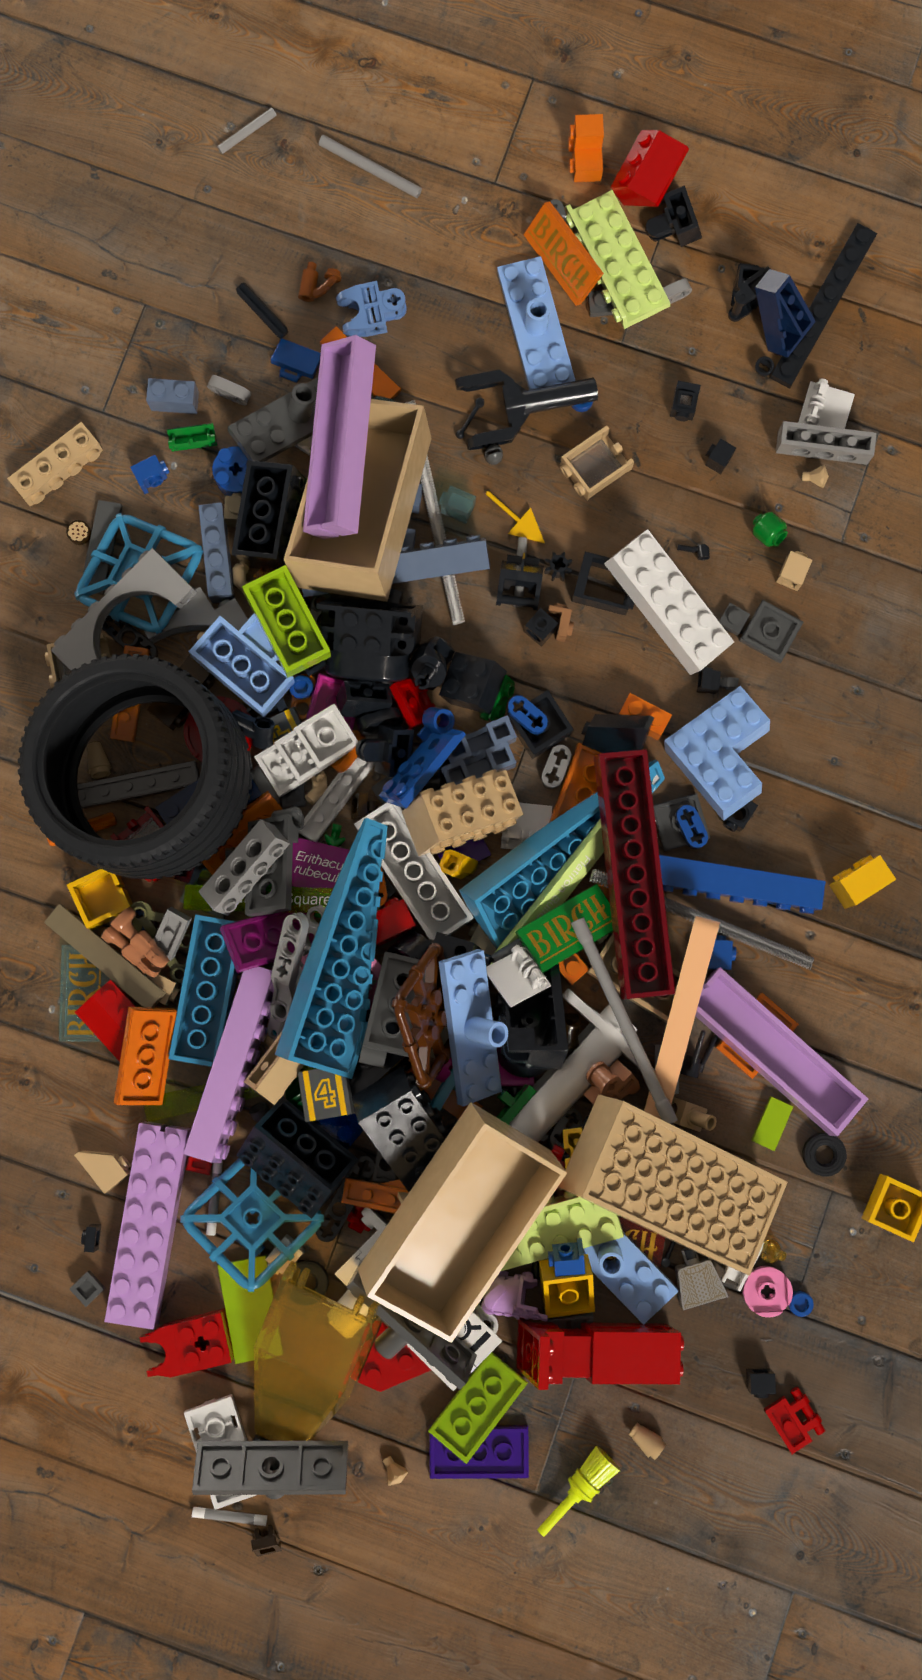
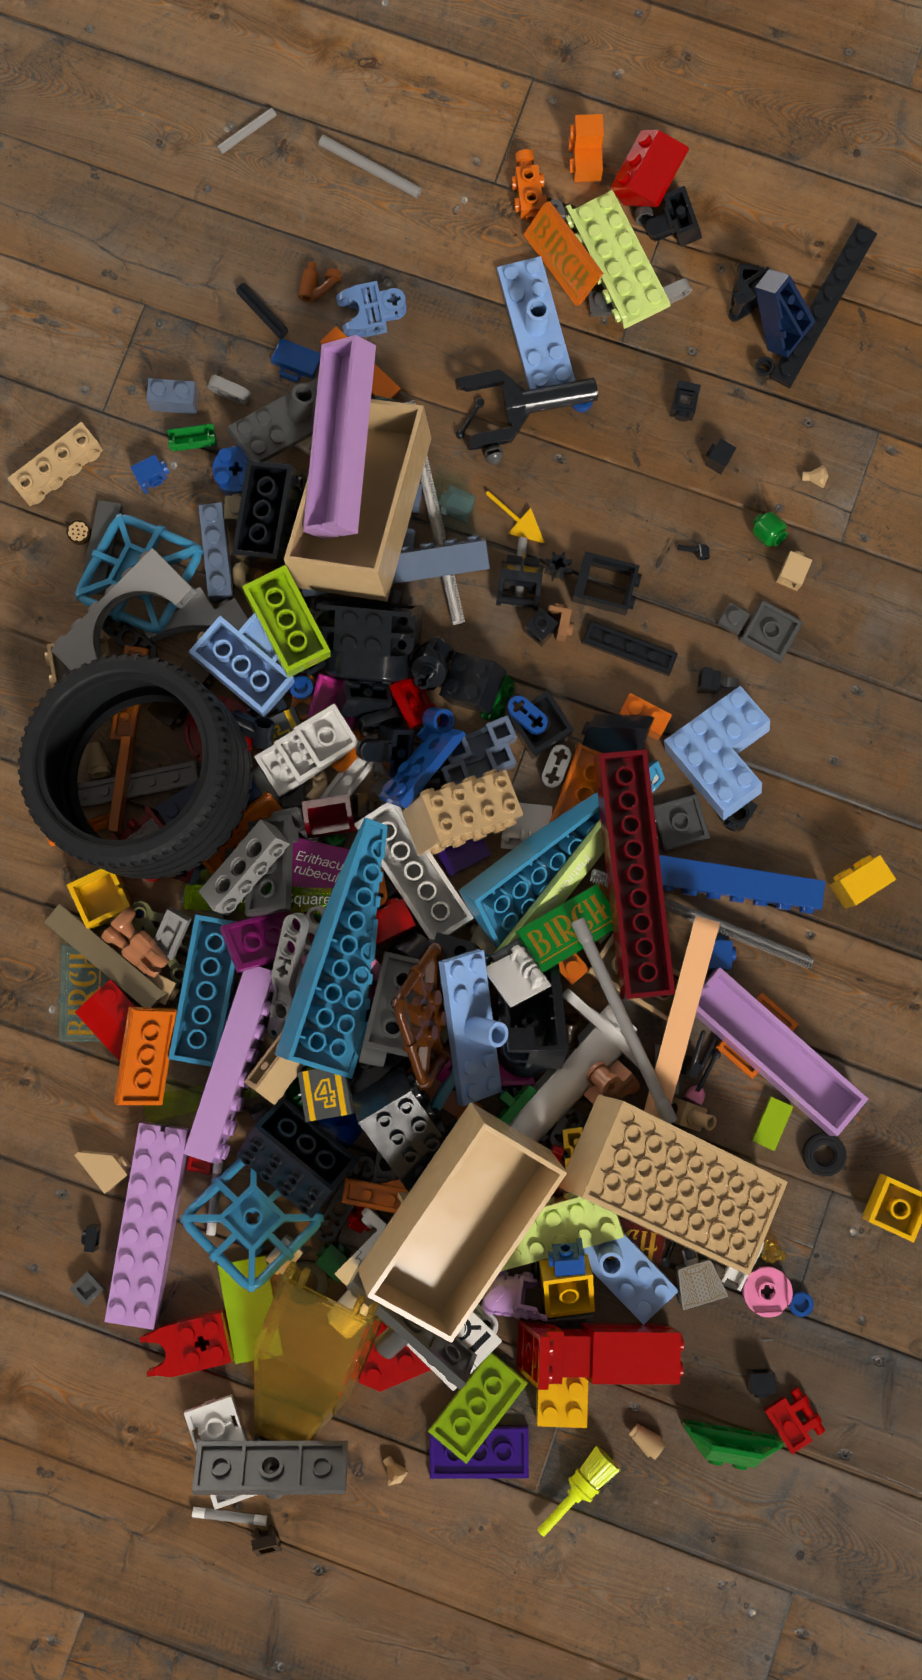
(121, 785): none -> orange tile
(328, 816): none -> dark red panel
(332, 1258): none -> dark green brick
(457, 864): yellow rock -> none
(526, 187): none -> orange brick
(563, 1404): none -> yellow brick
(595, 464): window -> none
(629, 648): none -> black tile
(641, 210): none -> dark grey hinge
(669, 602): white brick -> none
(696, 824): blue beam -> none
(696, 1093): none -> hinge
(732, 1445): none -> green wedge
(826, 405): white hinge -> none
(826, 442): light grey brick -> none

